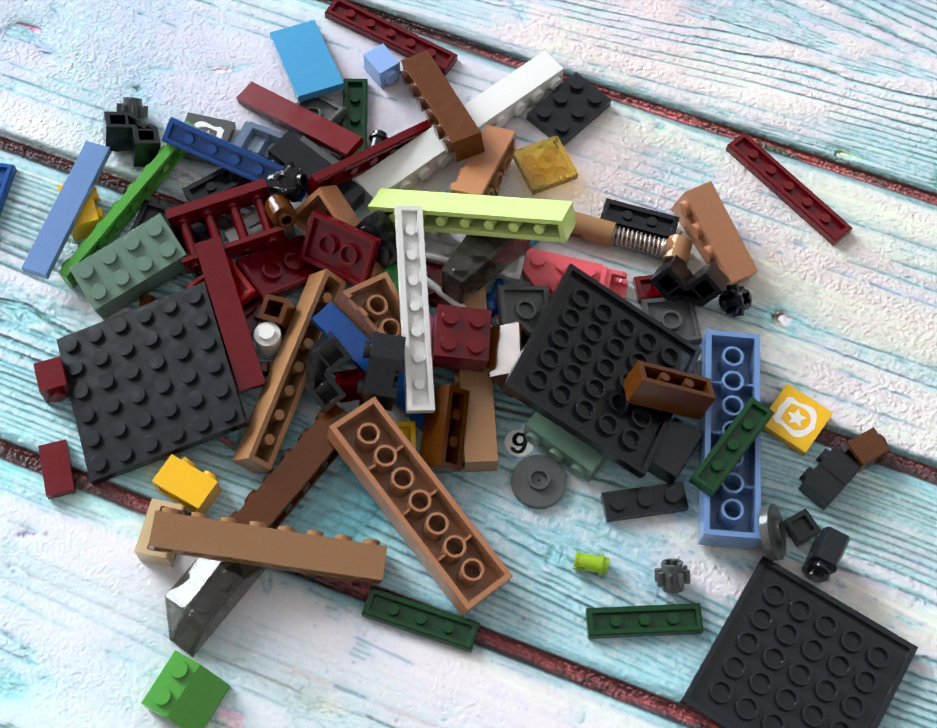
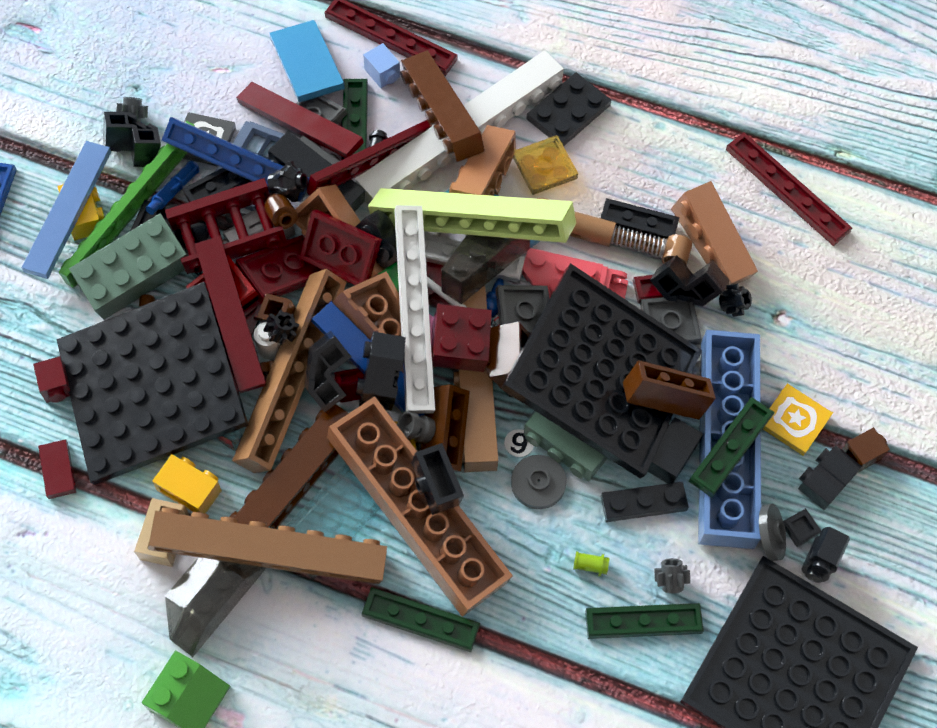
(173, 187): none -> blue piece
(281, 327): none -> black gear
(417, 427): none -> dark grey wheel
(436, 479): none -> black brick

